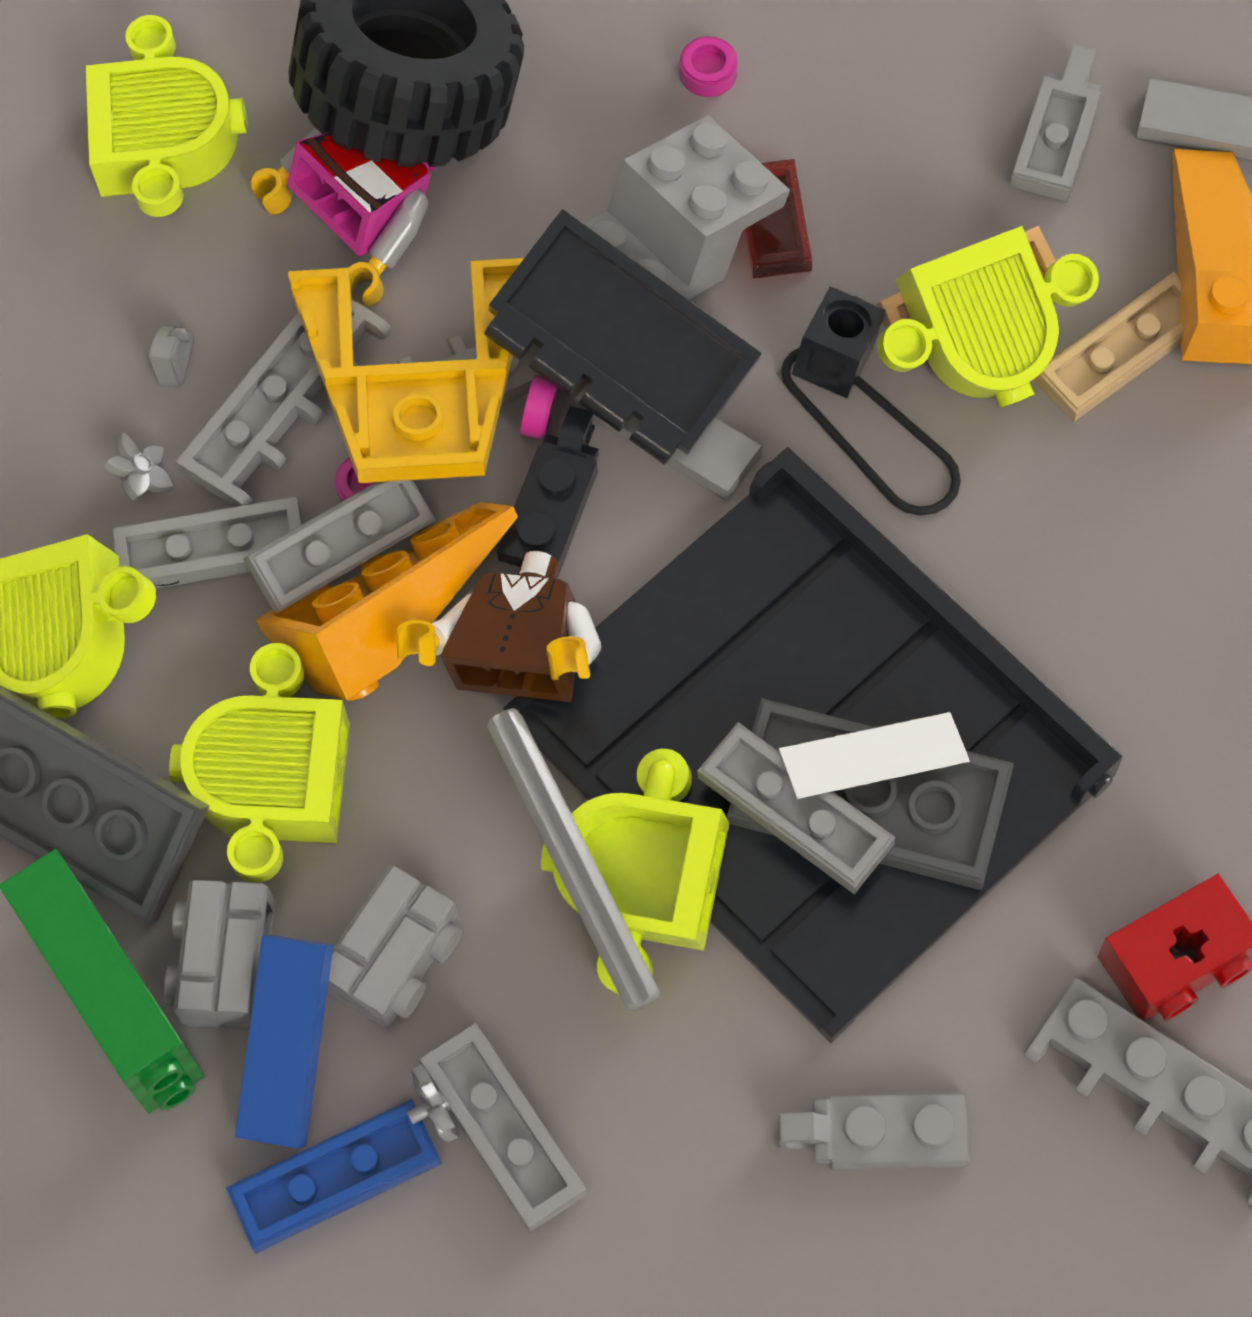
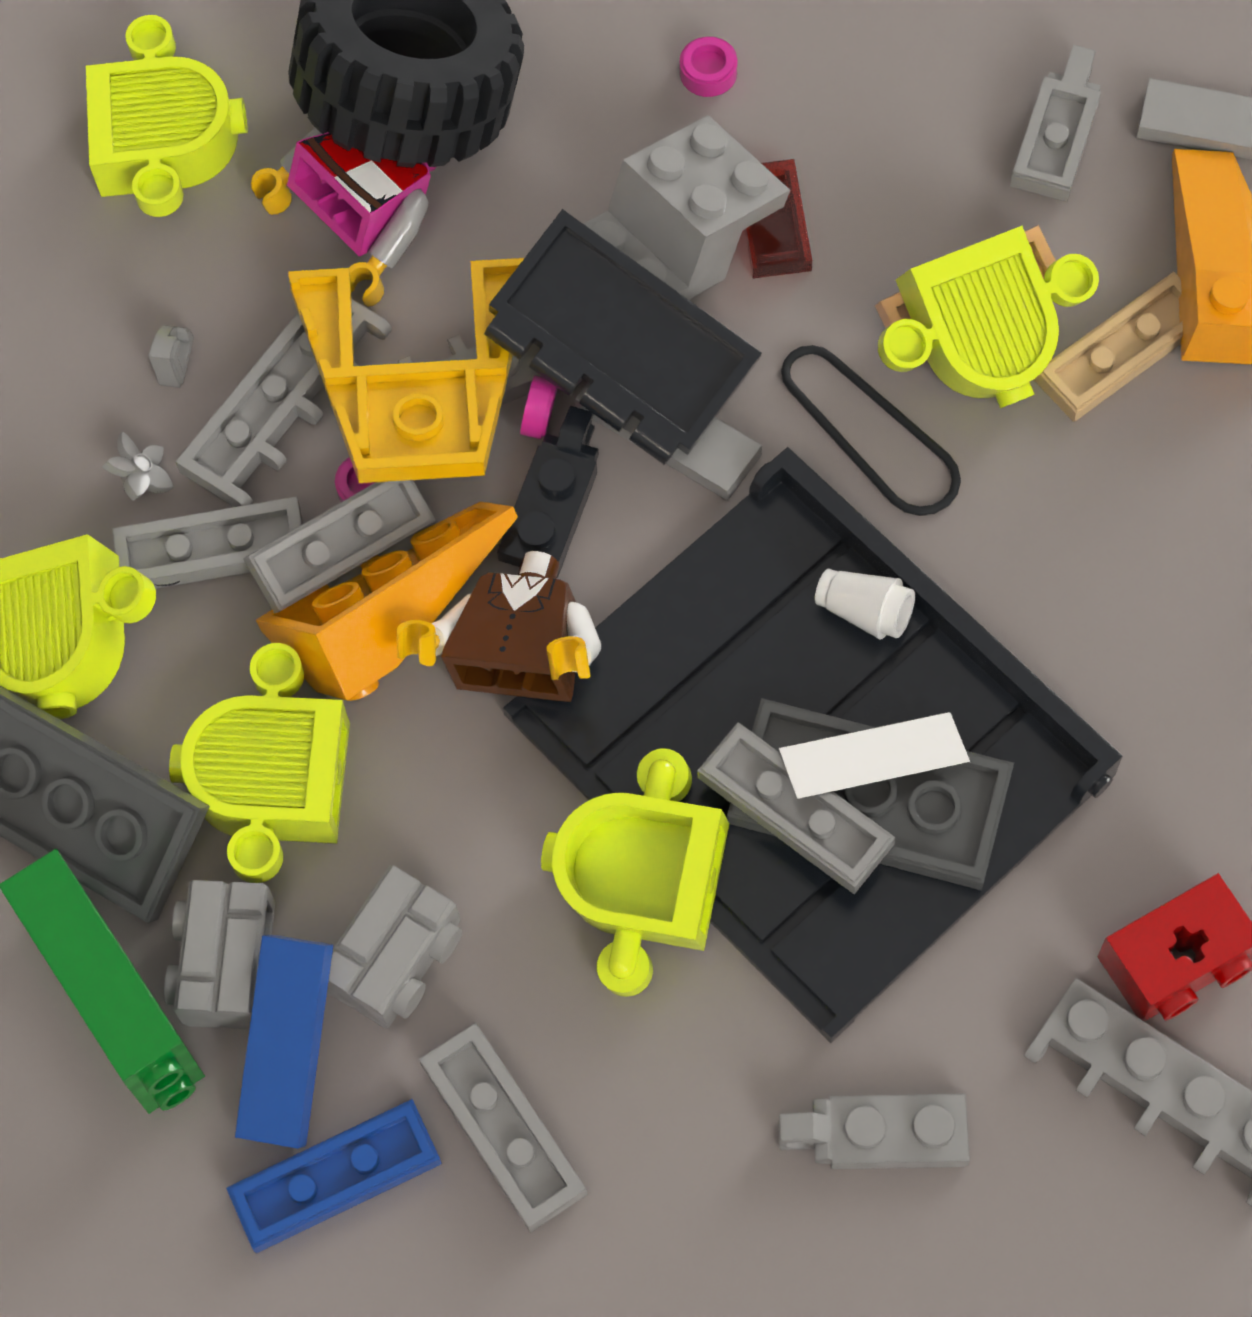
(434, 1105): light grey plant -> none
(573, 860): light grey axle -> none
(838, 342): black brick -> none
(868, 601): none -> white cone

